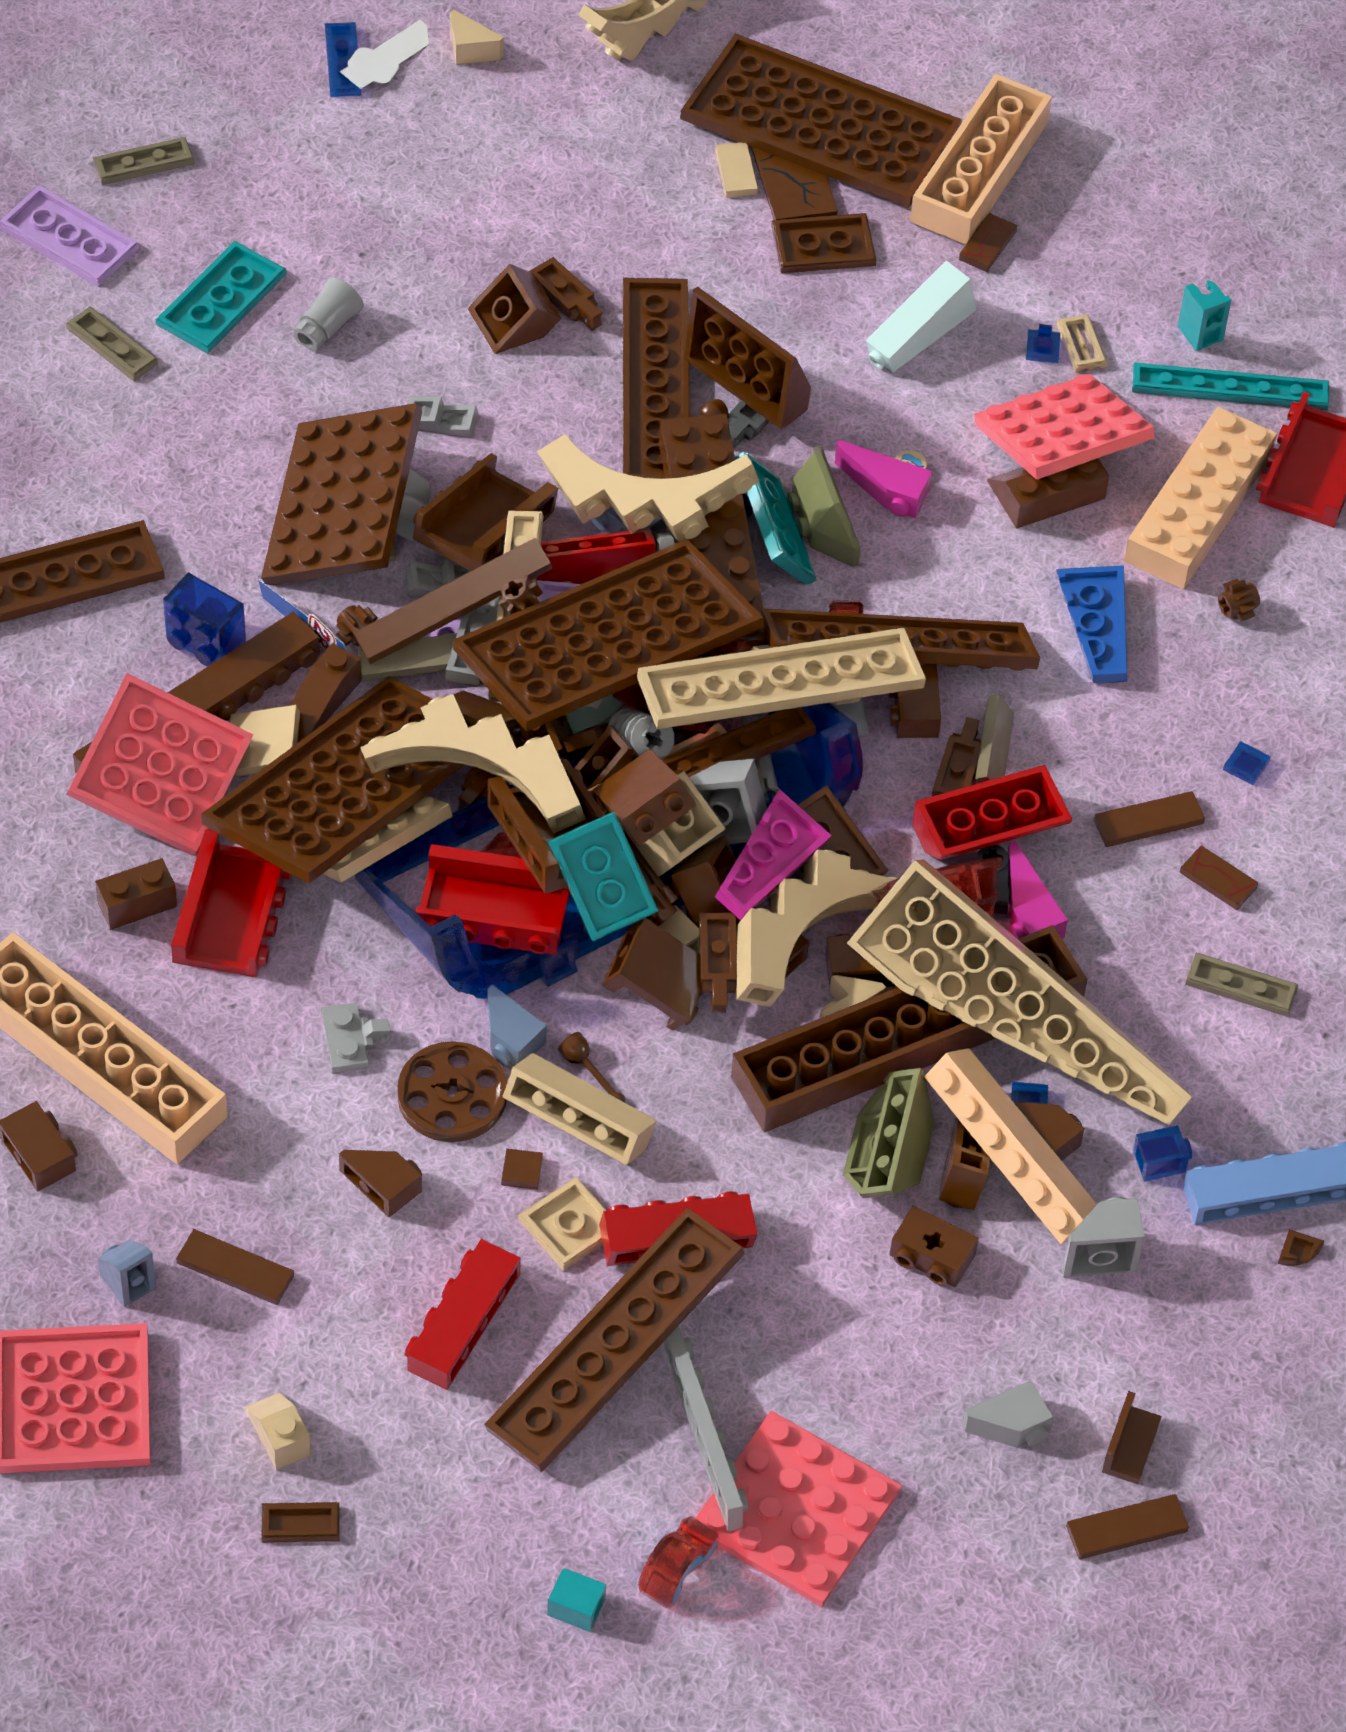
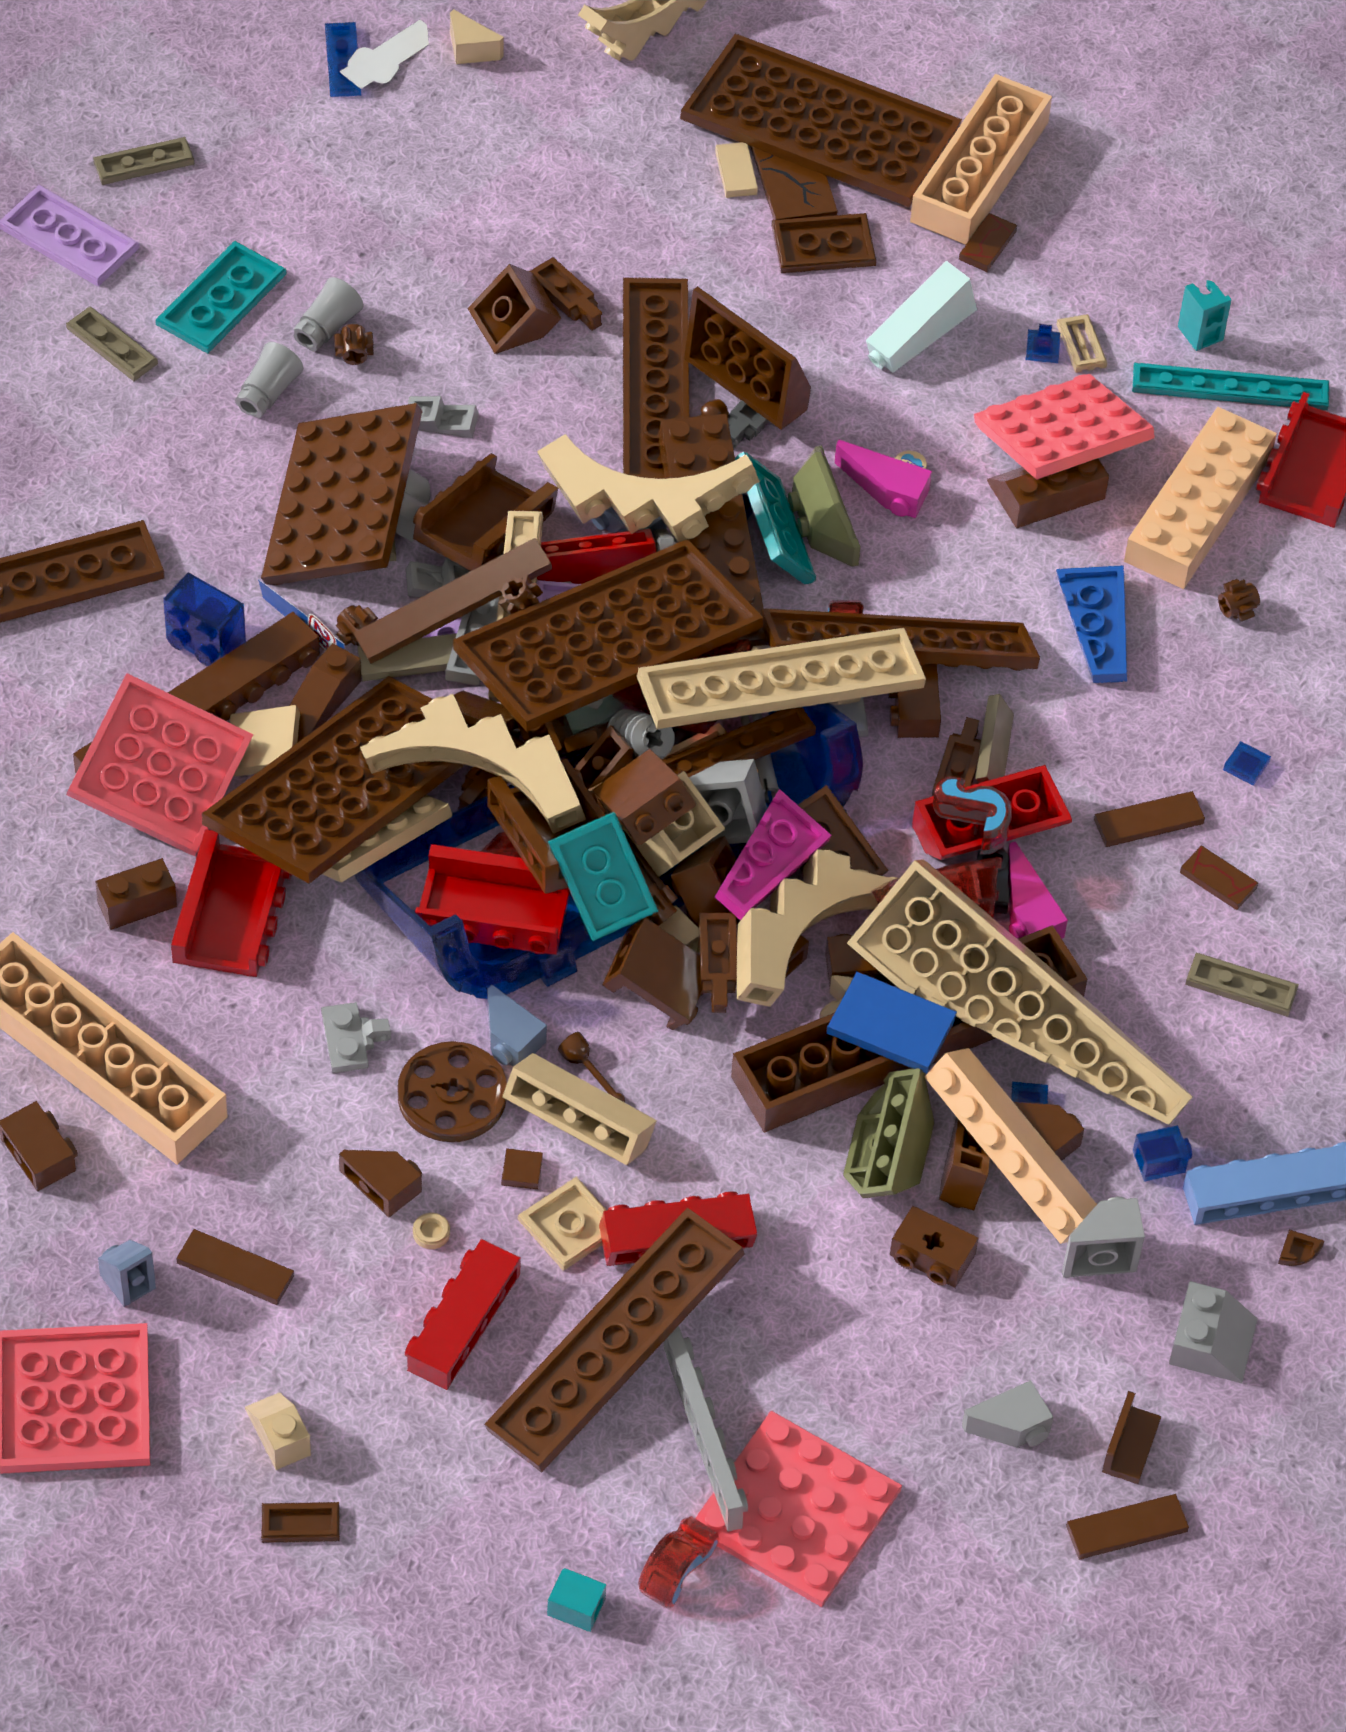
(268, 379): none -> light grey plant
(354, 344): none -> reddish brown gear
(431, 1230): none -> tan tile
(891, 1022): none -> blue tile
(977, 806): none -> clear red animal
(1213, 1333): none -> light grey slope

